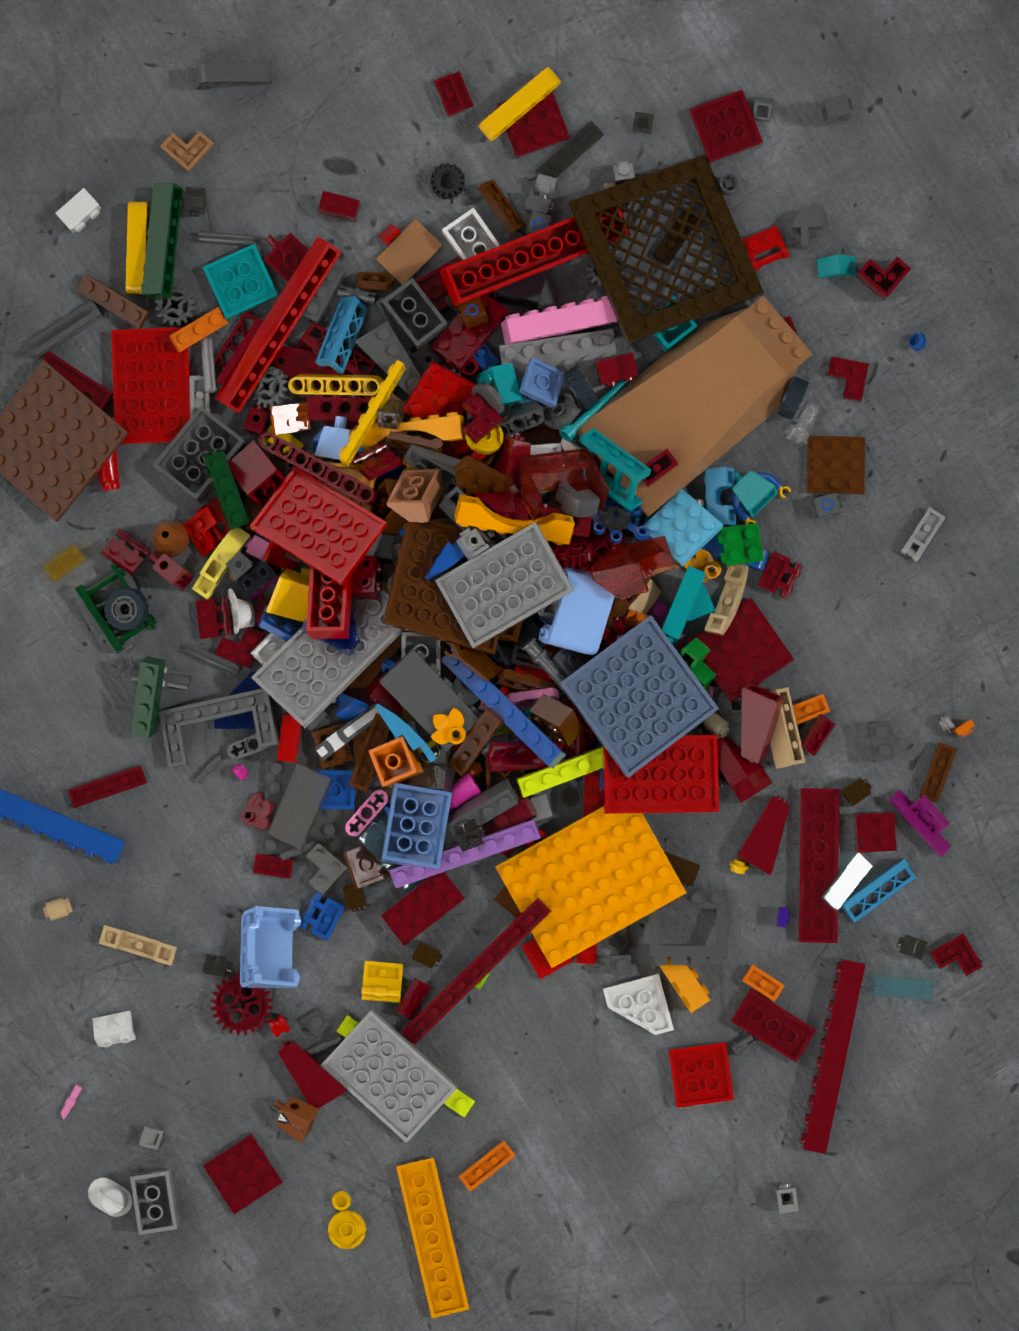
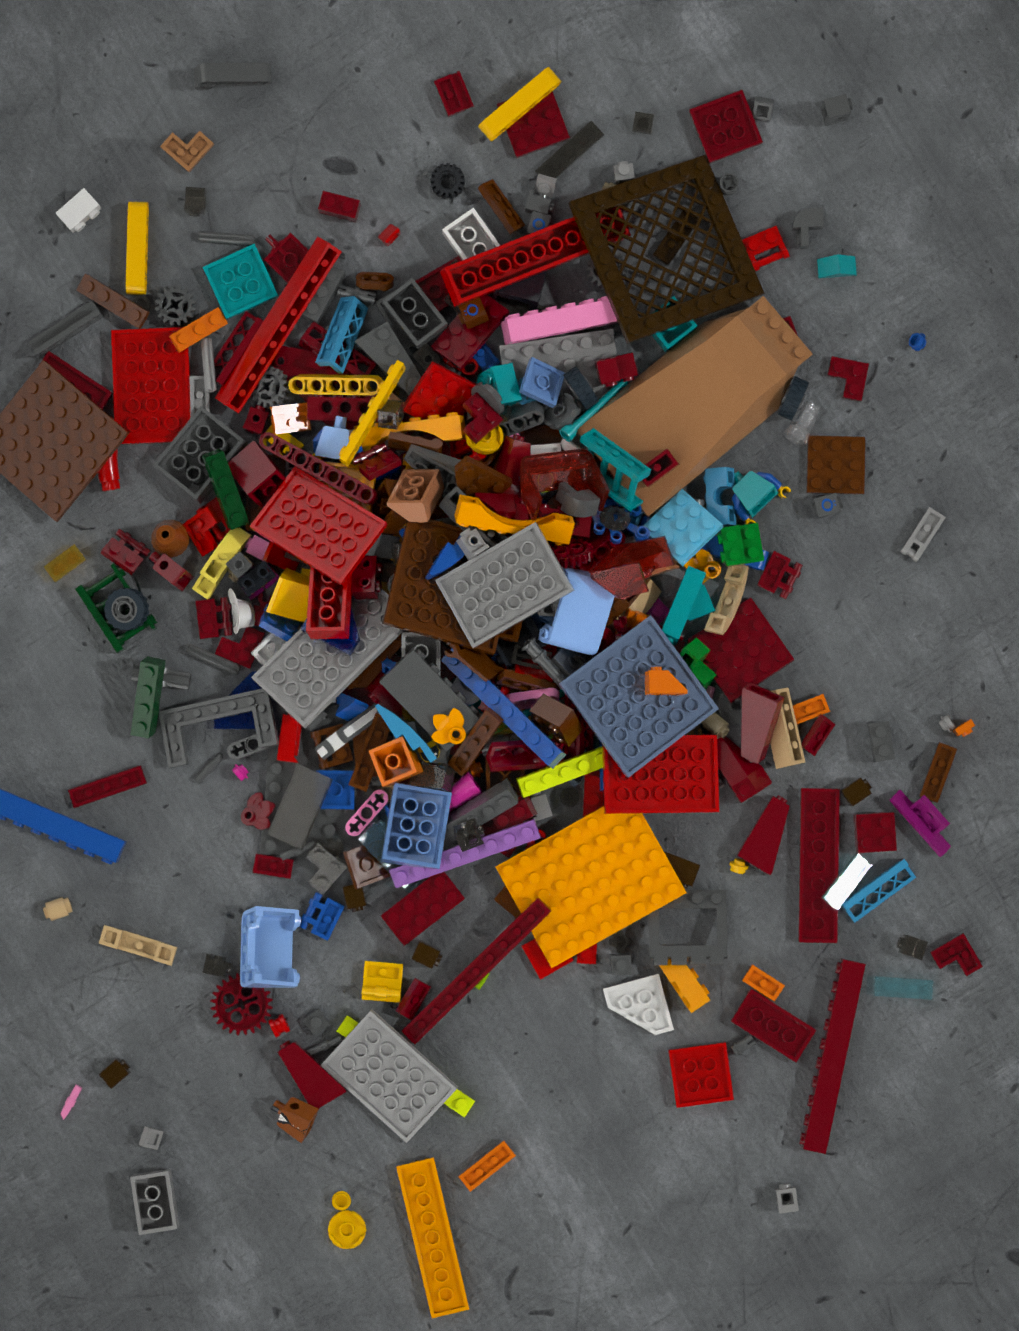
(110, 1197): white piece -> none
(113, 1029): white bracket -> none
(115, 1072): none -> dark brown brick
(162, 241): dark green brick -> none
(242, 1174): dark red plate -> none
(409, 252): medium nougat tile -> none
(662, 683): none -> orange slope
(783, 917): dark purple plate -> none
(882, 281): dark red brick -> none

